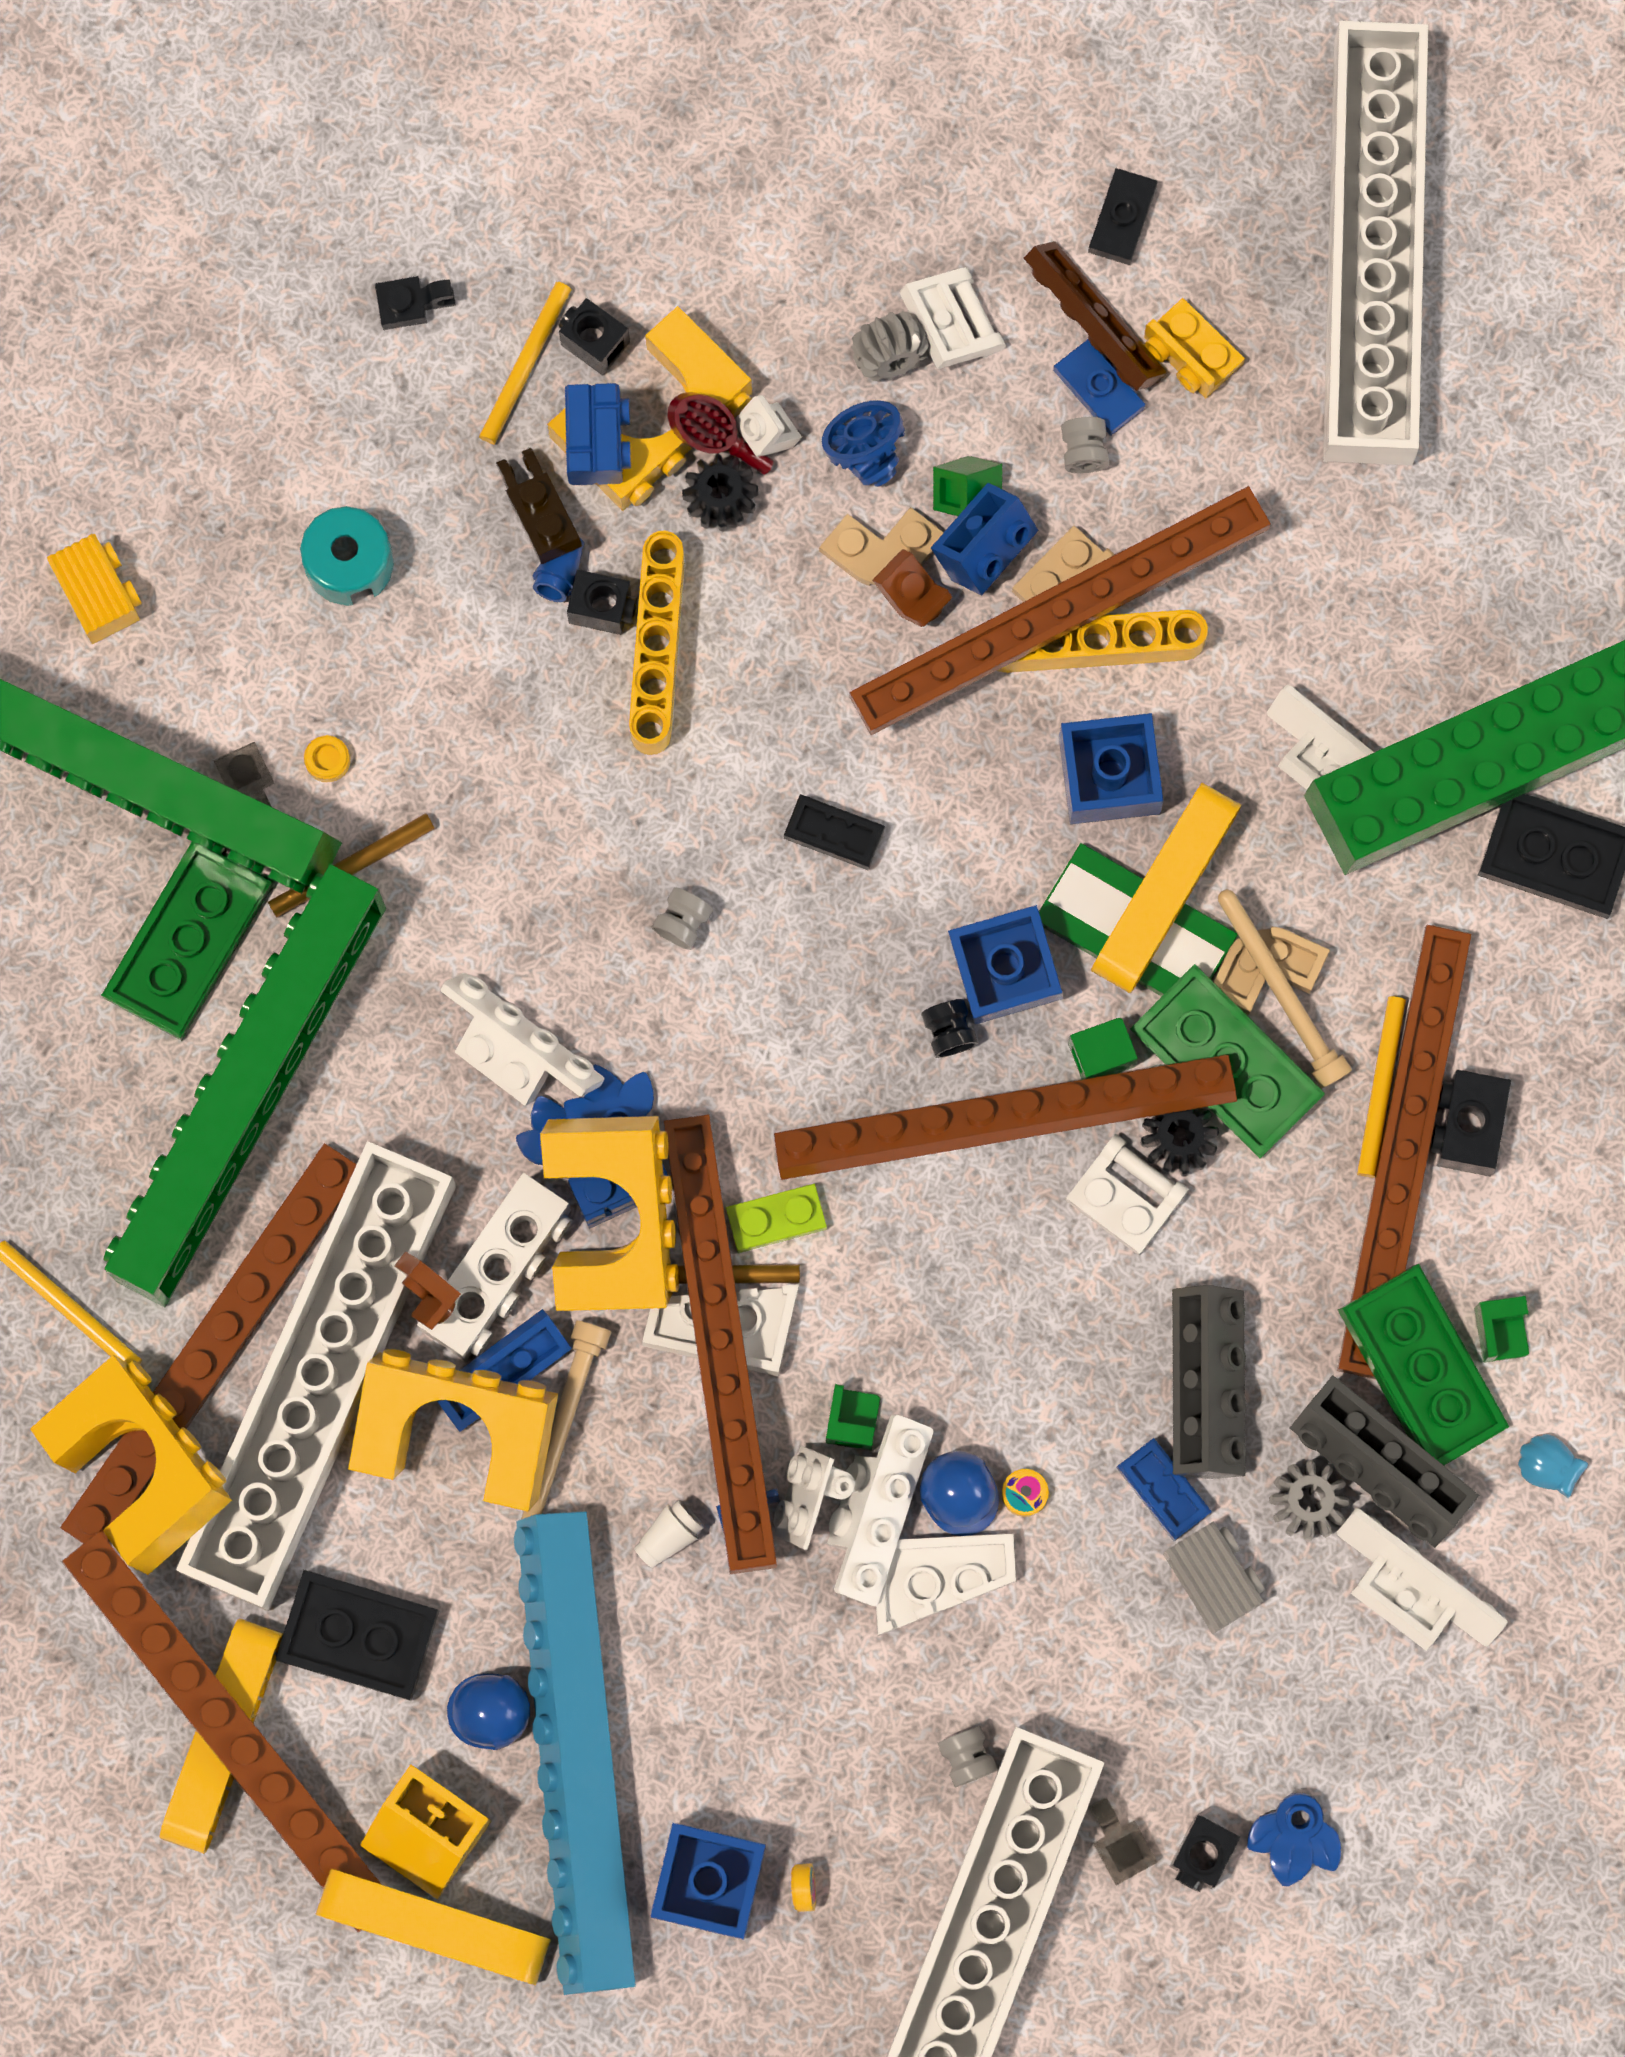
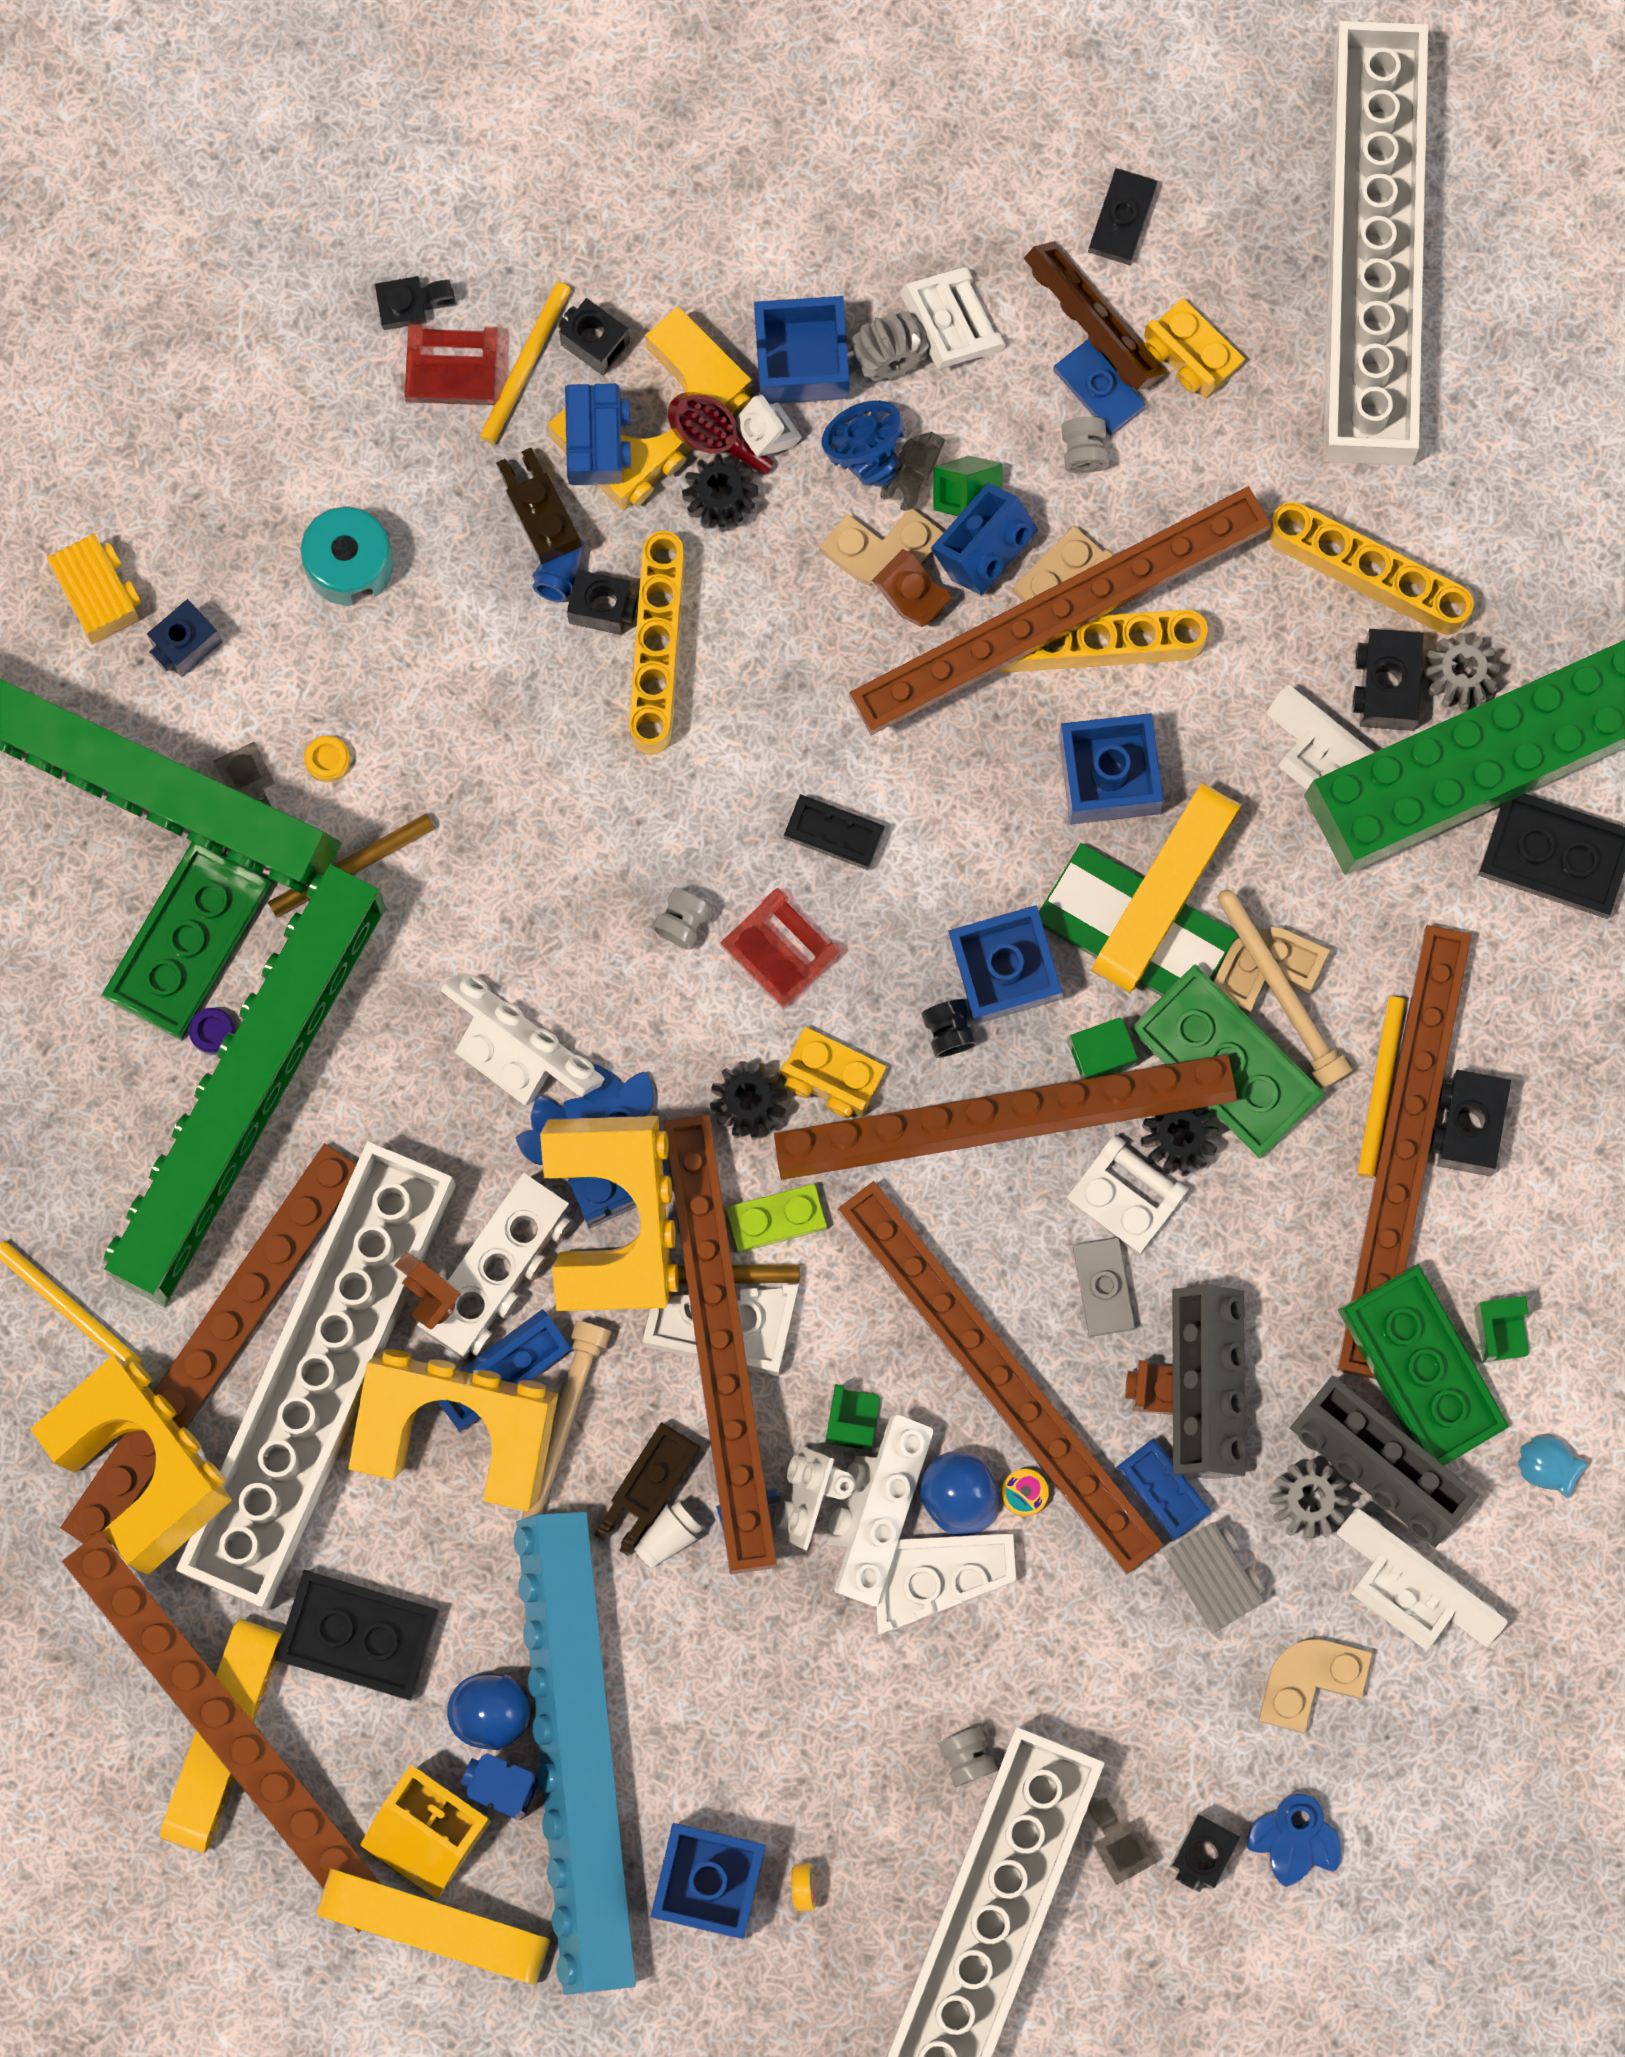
(183, 639): none -> dark blue brick
(209, 1029): none -> dark purple tile
(451, 378): none -> clear red plate
(500, 1785): none -> blue brick
(649, 1484): none -> dark brown hinge
(731, 1104): none -> black gear
(770, 959): none -> clear red plate
(800, 348): none -> blue piece
(832, 1073): none -> yellow bracket
(917, 462): none -> clear smoke plate
(1000, 1378): none -> dark orange plate
(1103, 1287): none -> light grey plate
(1150, 1388): none -> dark orange bracket
(1301, 1671): none -> tan plate
(1358, 549): none -> yellow beam
(1393, 653): none -> black brick
(1460, 687): none -> light grey gear

